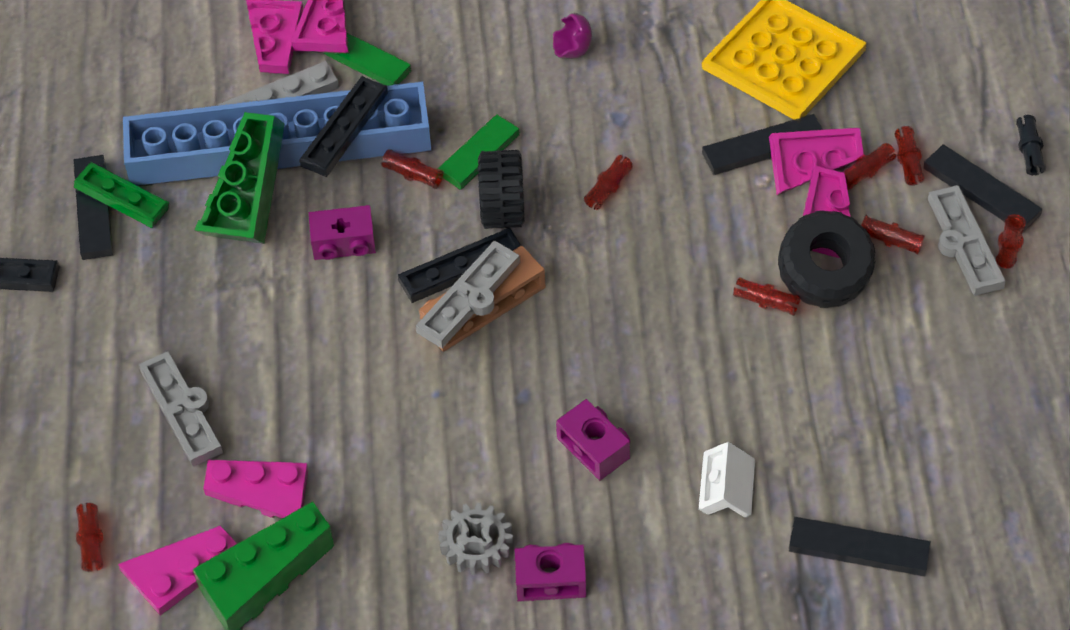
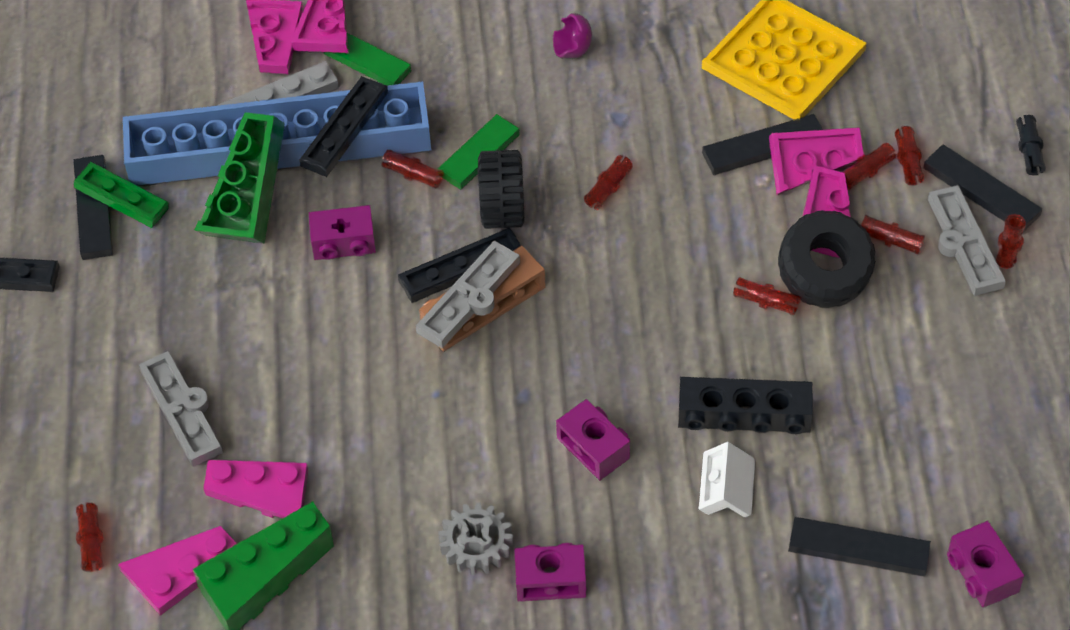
(758, 395): none -> black brick
(984, 546): none -> magenta brick

